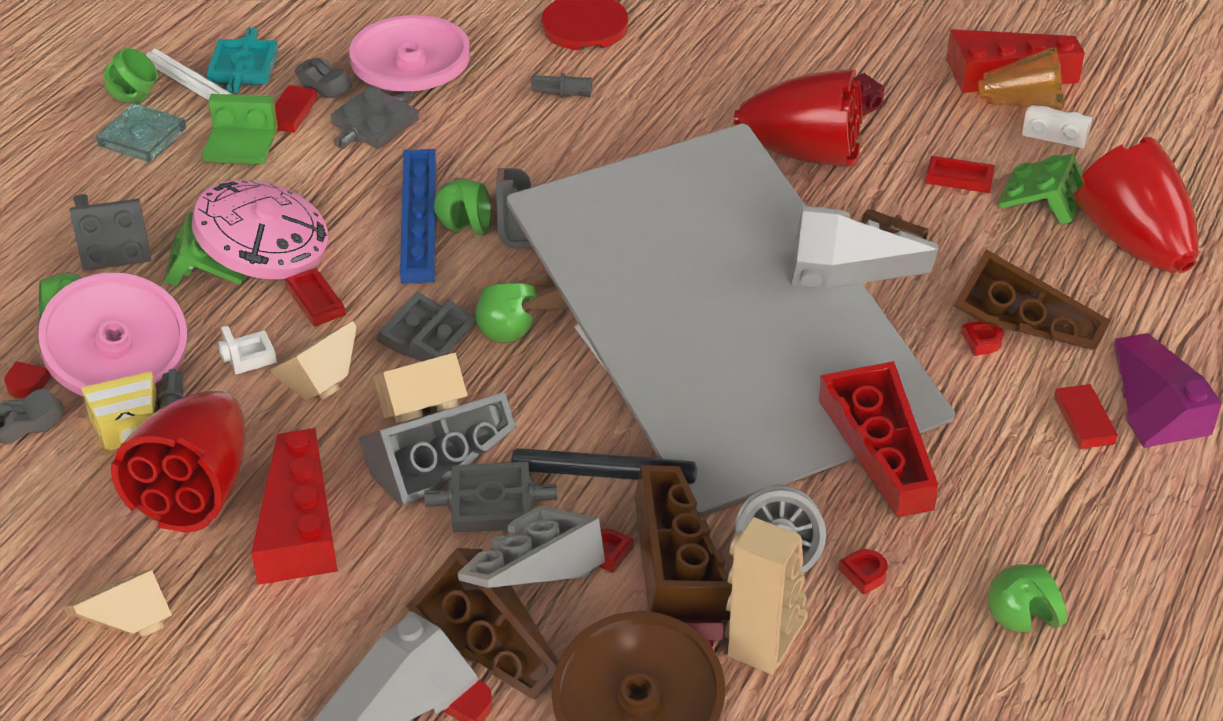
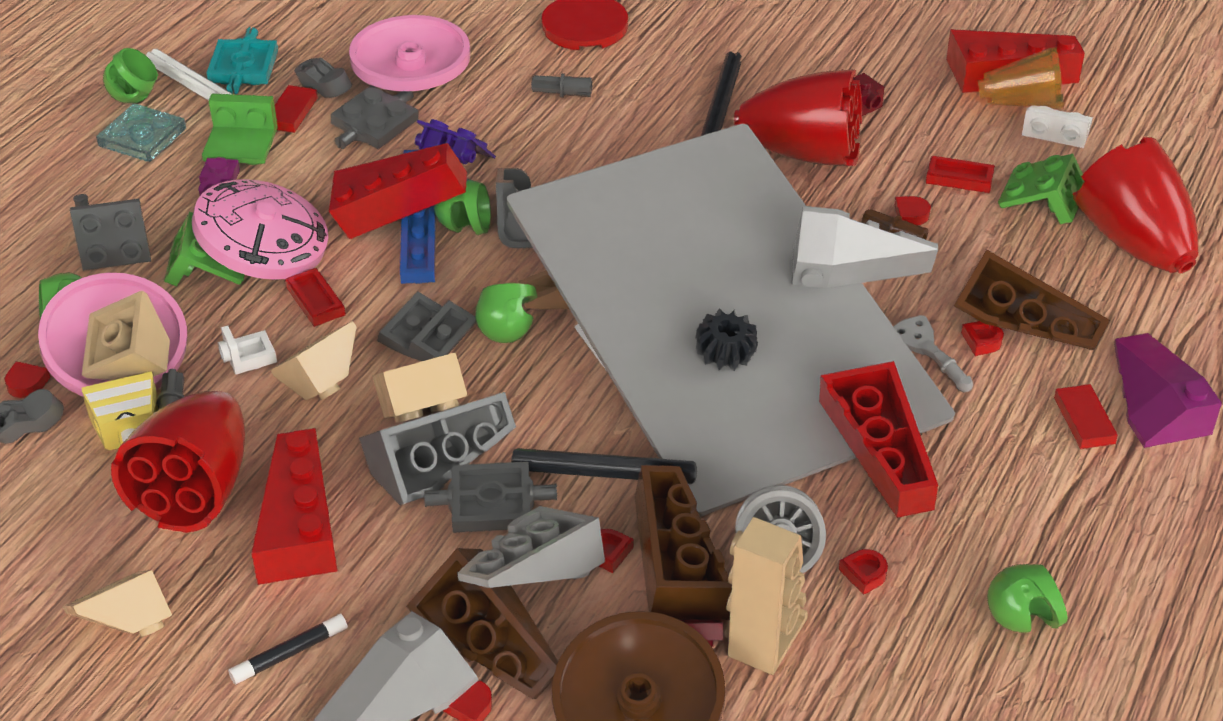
(125, 340): none -> tan slope
(217, 171): none -> magenta plate
(287, 649): none -> black bar
(394, 188): none -> red wedge
(461, 142): none -> dark purple hinge
(722, 93): none -> black axle
(726, 339): none -> black gear
(913, 209): none -> red tile
(926, 346): none -> light grey piece

